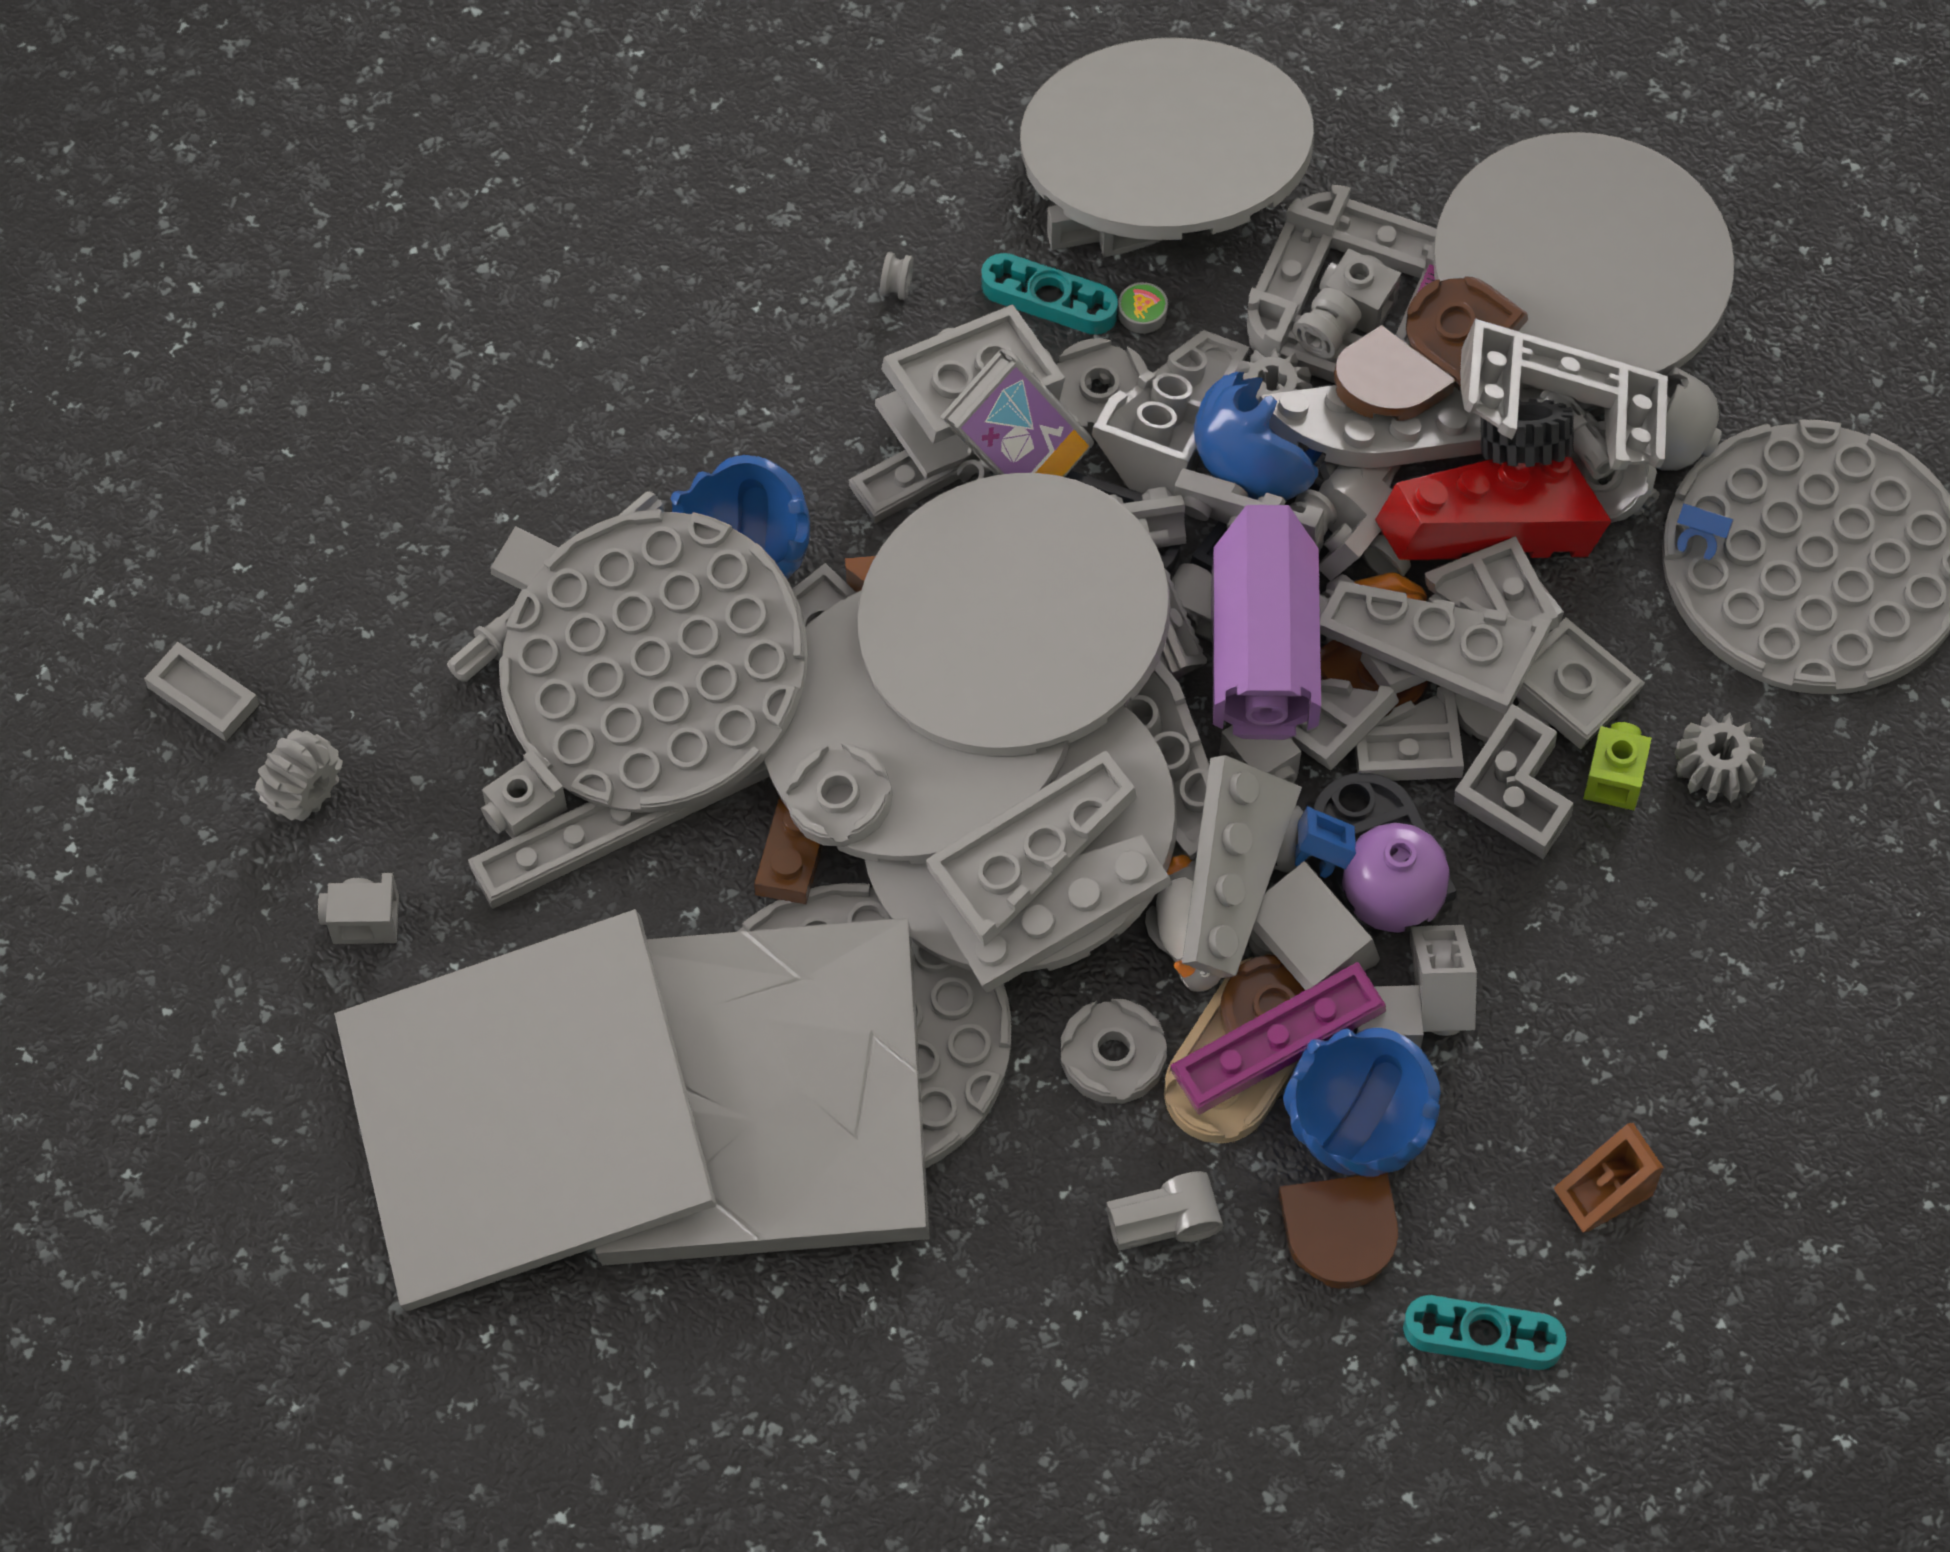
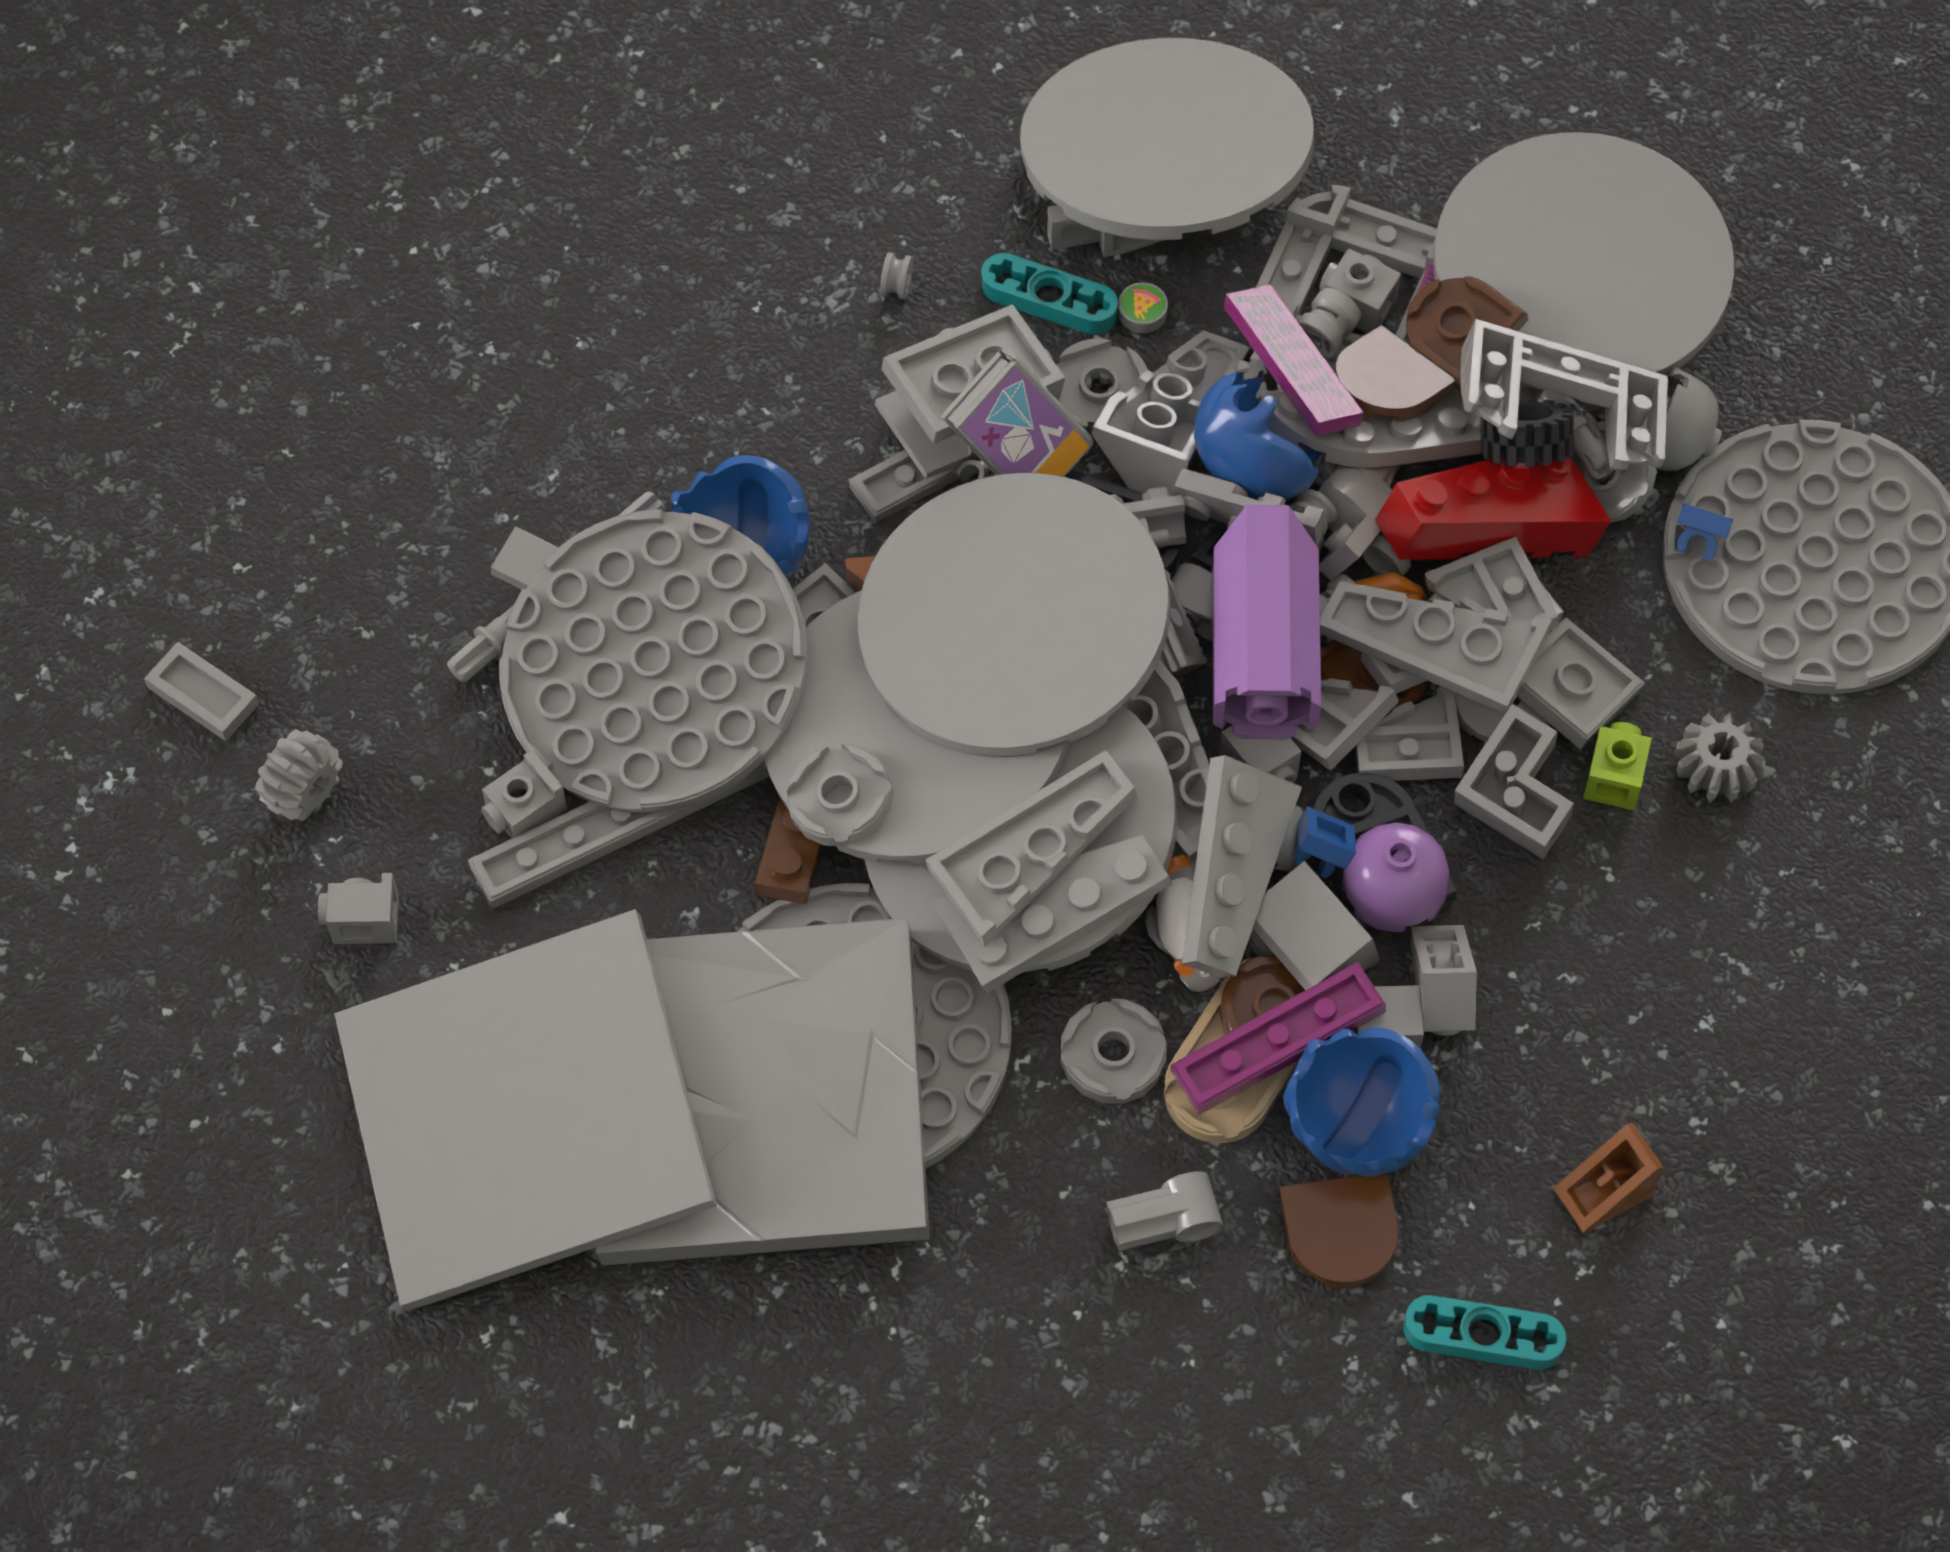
(1293, 360): none -> tile

